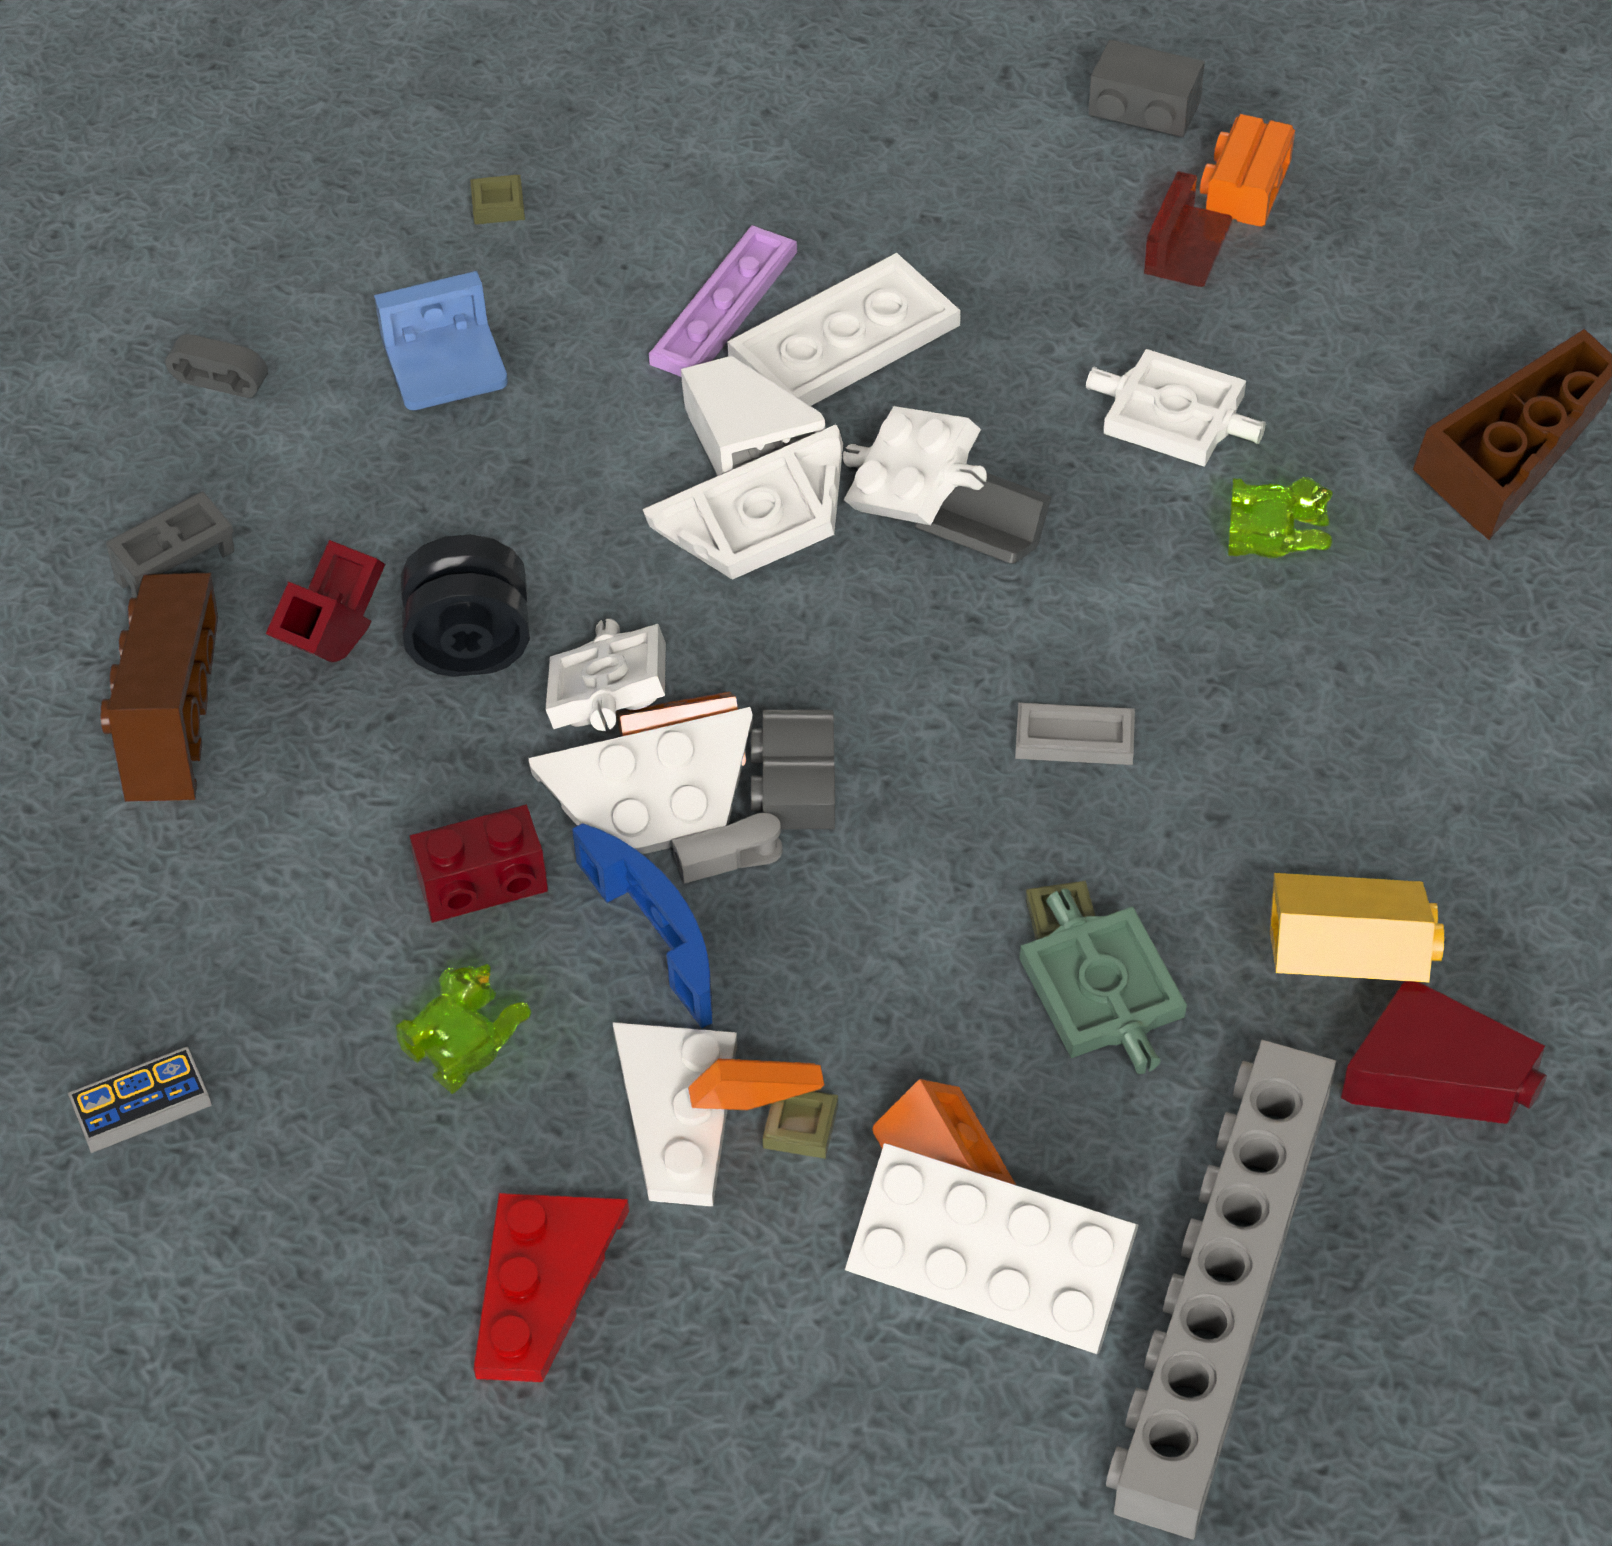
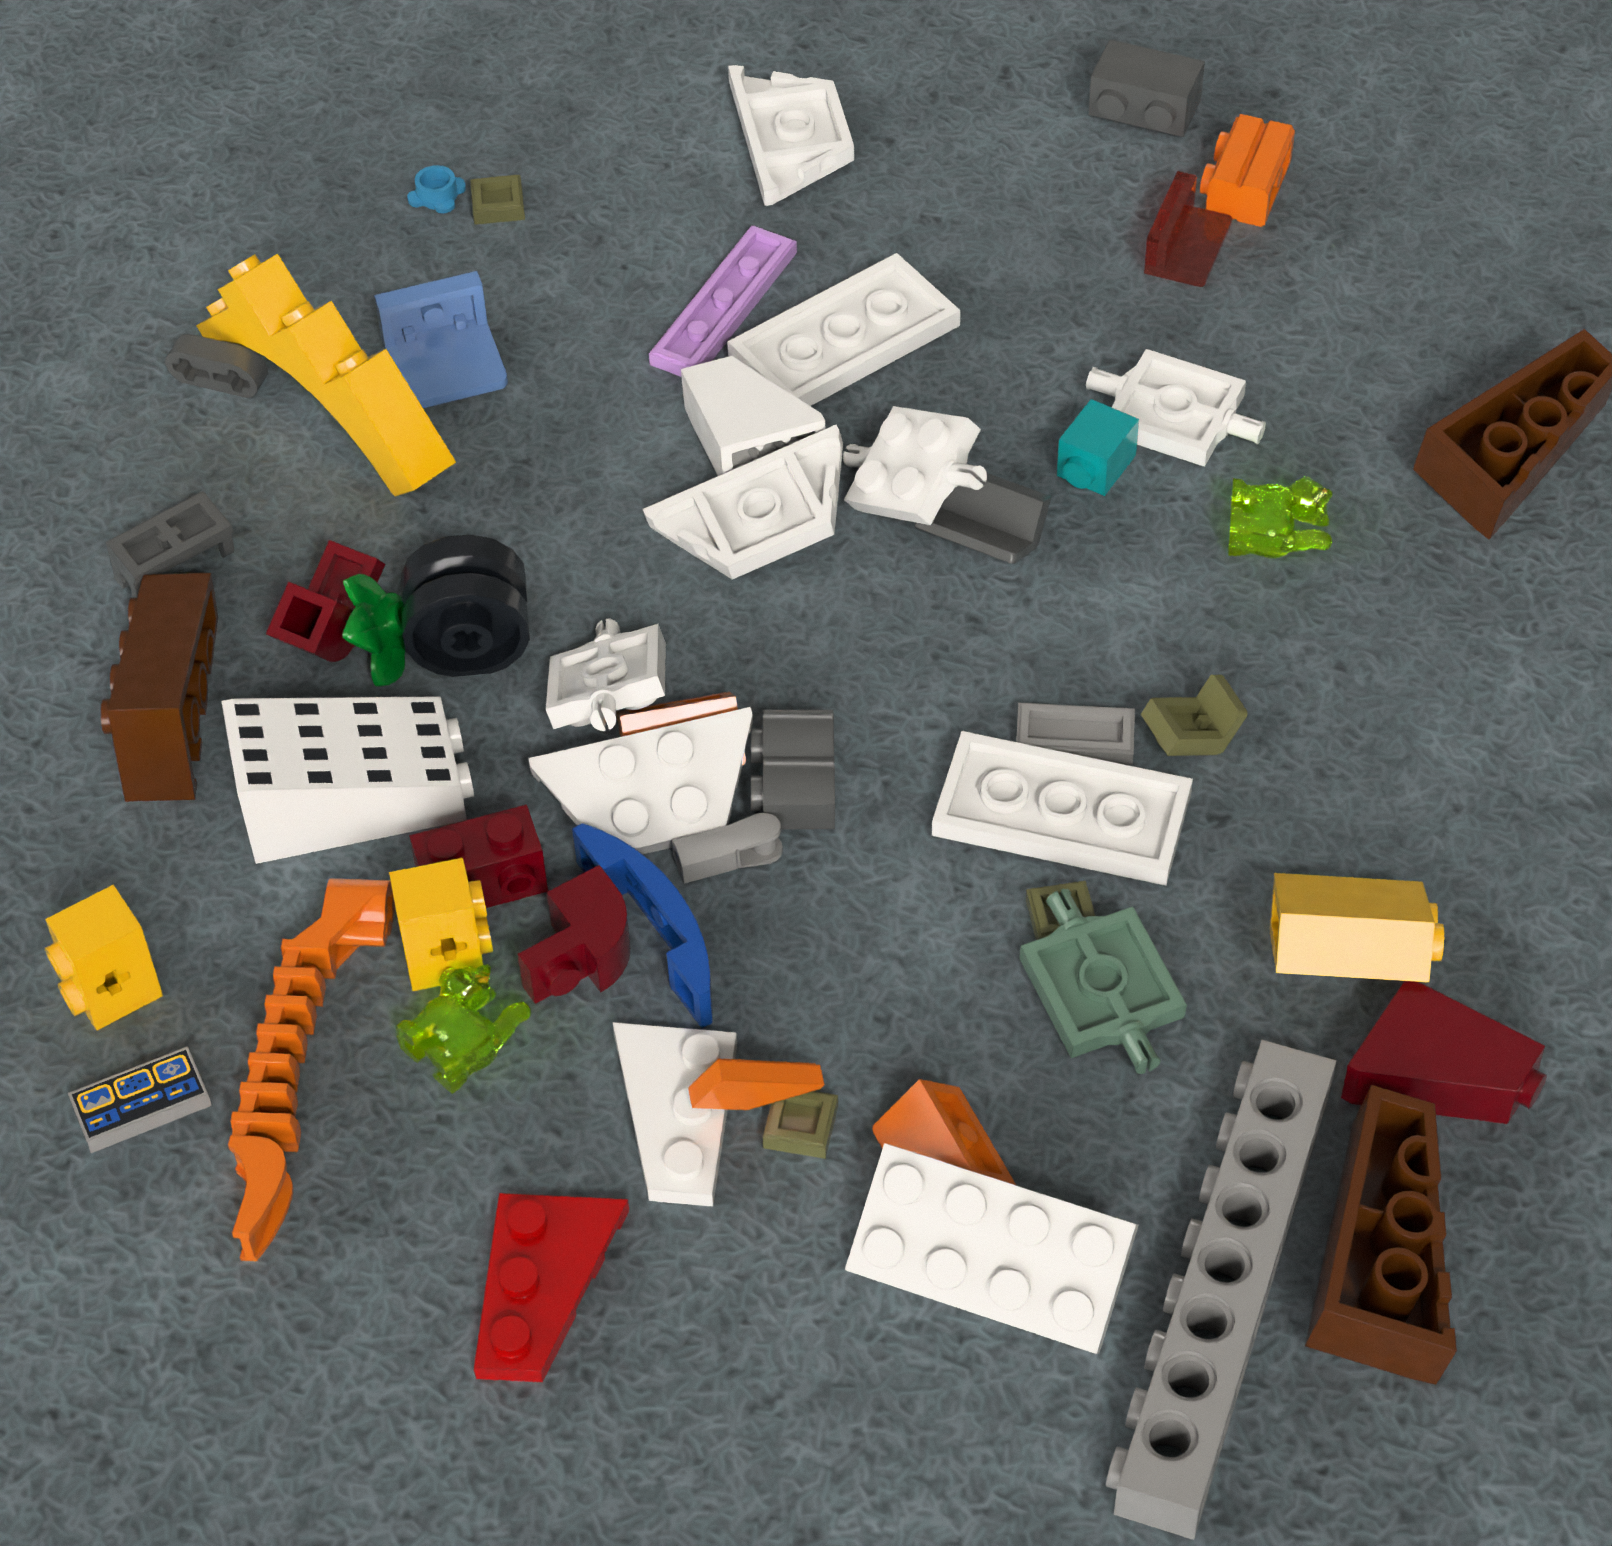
(102, 958): none -> yellow brick
(265, 1125): none -> orange piece
(315, 346): none -> yellow arch
(343, 770): none -> white slope
(376, 627): none -> green plate
(436, 189): none -> dark azure plate
(440, 920): none -> yellow brick
(588, 938): none -> dark red brick
(791, 130): none -> white wing
(1062, 807): none -> white plate
(1097, 447): none -> teal brick
(1196, 723): none -> olive bracket
(1384, 1262): none -> reddish brown wedge

